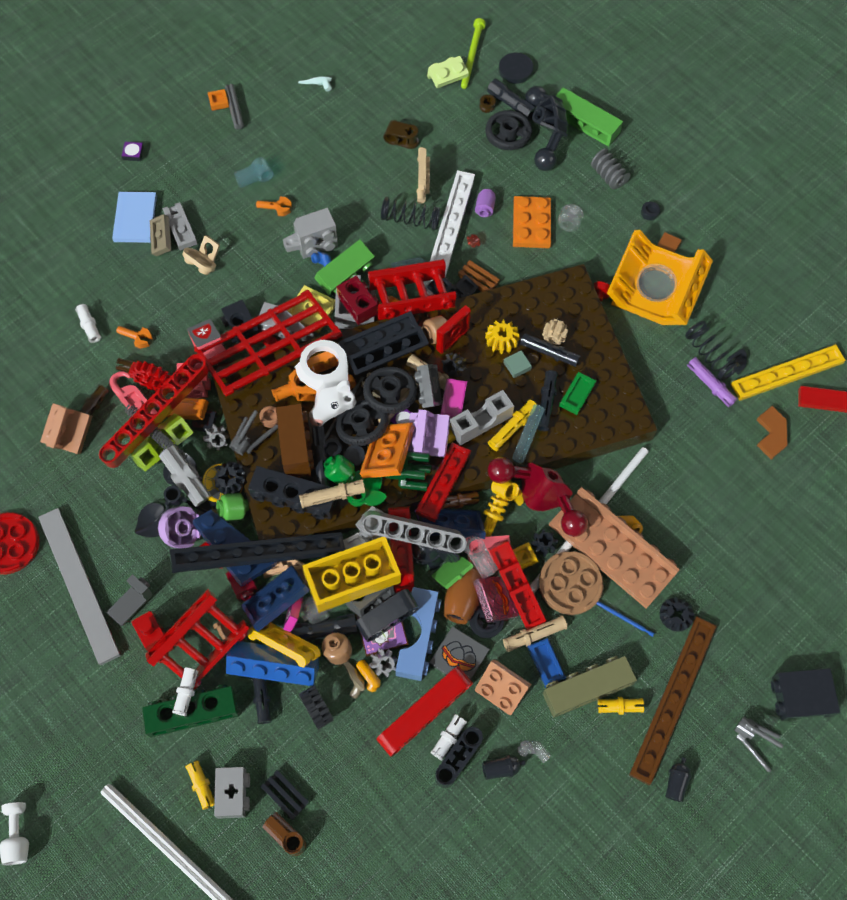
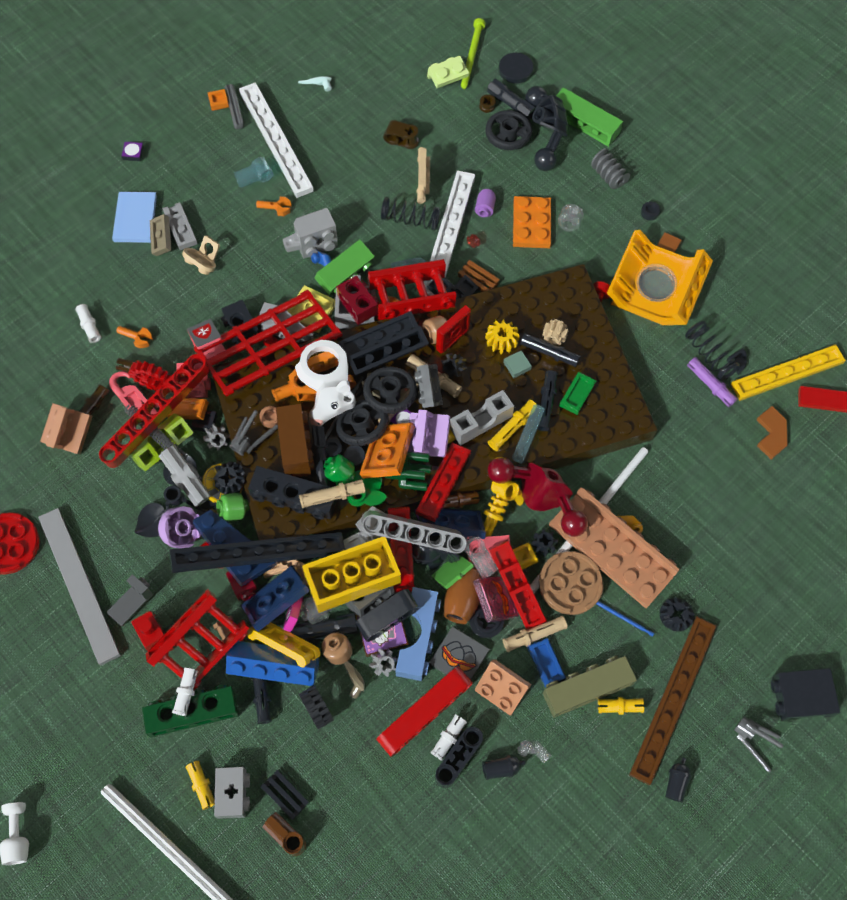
(276, 140): none -> white plate
(369, 675): light orange arm -> none
(453, 397): dark pink tile -> none

